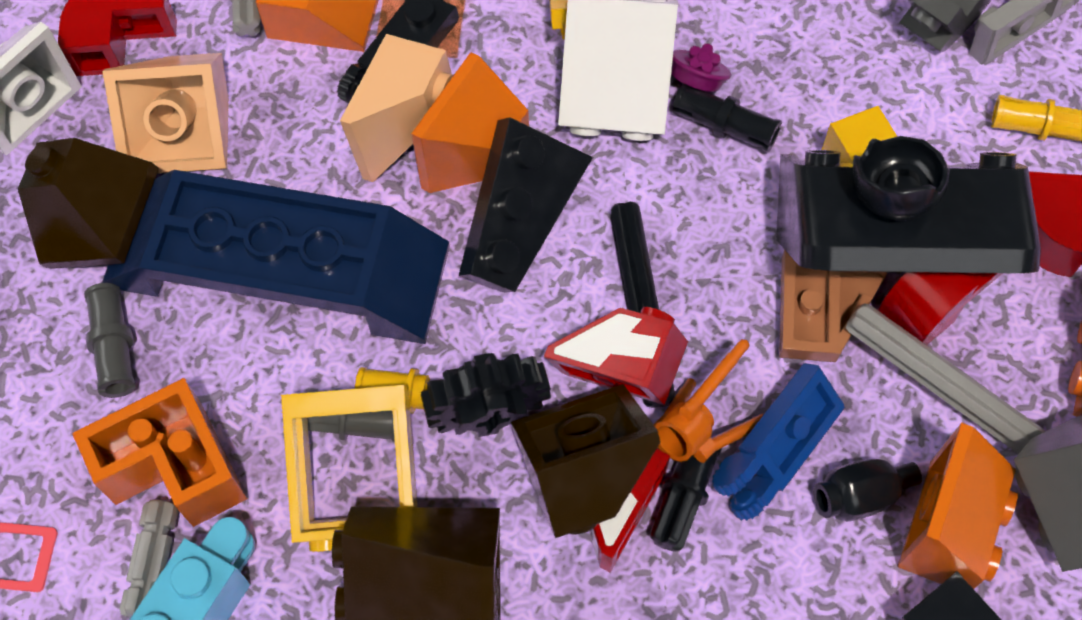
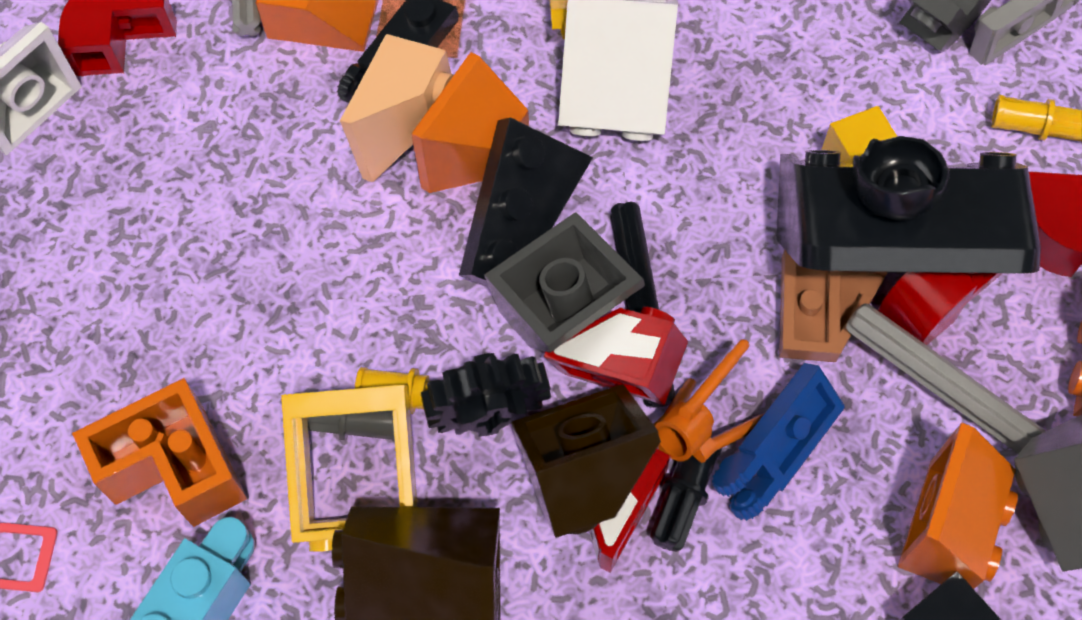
(83, 202): dark brown slope -> none
(109, 340): dark grey pin -> none
(149, 552): light grey axle -> none
(171, 111): light nougat slope -> none
(287, 250): dark blue slope -> none
(561, 283): none -> dark grey slope
(700, 68): magenta hat -> none
(727, 117): black pin -> none
(863, 488): black plant -> none

